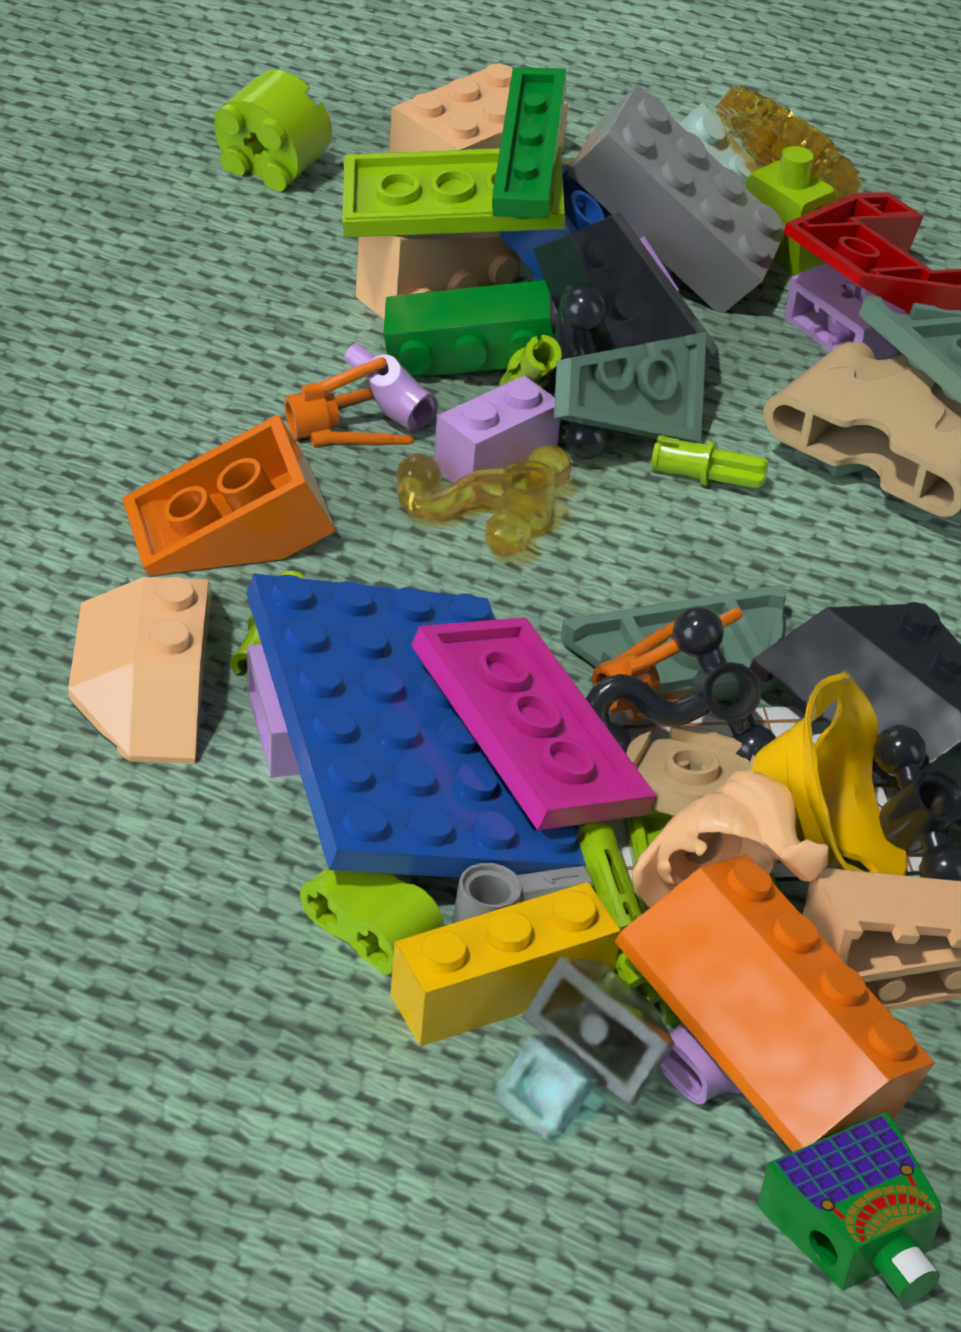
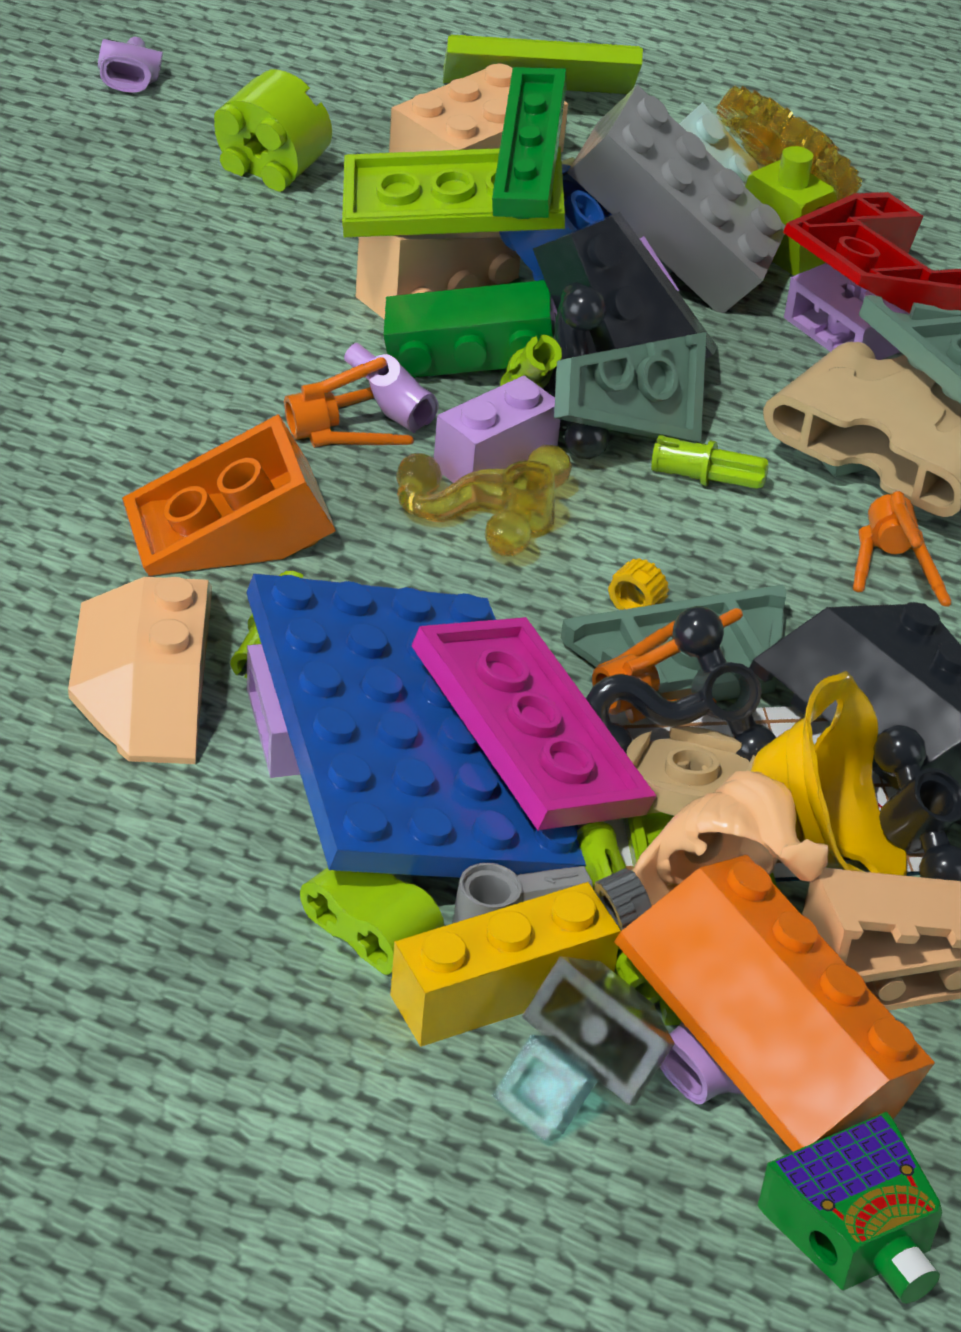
(128, 65): none -> lavender piece
(587, 65): none -> lime tile
(623, 896): none -> dark grey axle
(645, 577): none -> yellow axle
(895, 531): none -> orange plant

